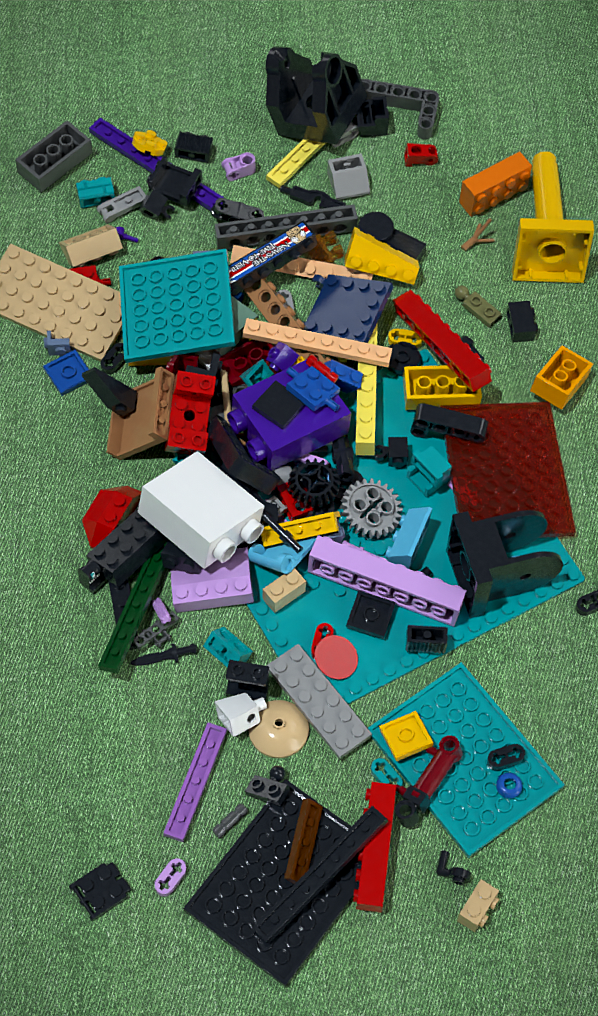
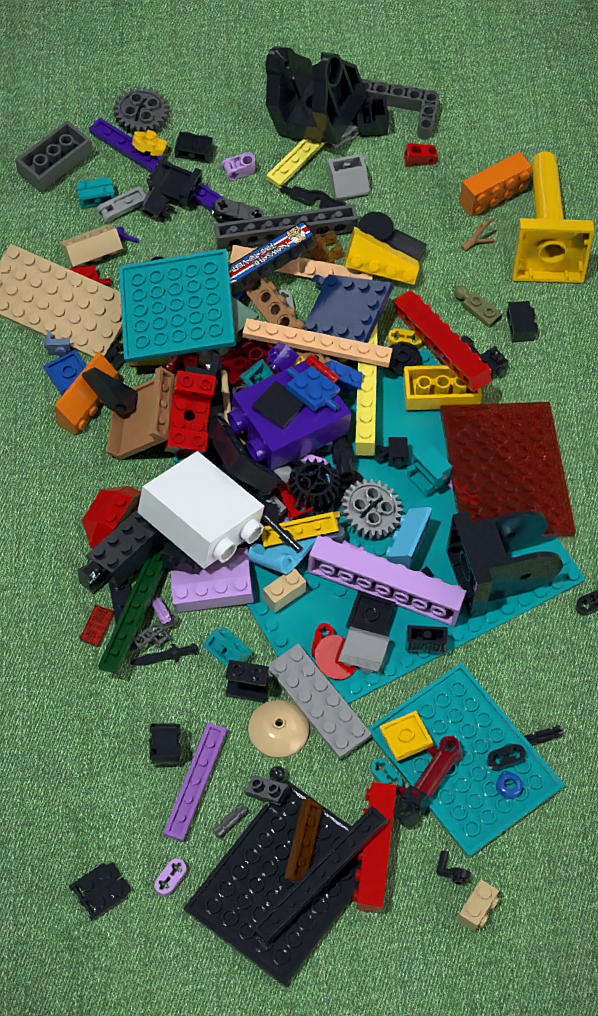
(80, 400): none -> orange slope
(96, 625): none -> clear red tile
(133, 108): none -> dark grey gear
(164, 743): none -> black brick
(239, 712): white torso -> none
(364, 650): none -> light grey slope
(448, 422): black beam -> none
(496, 361): none -> black brick
(544, 735): none -> black axle
(561, 377): light orange brick -> none

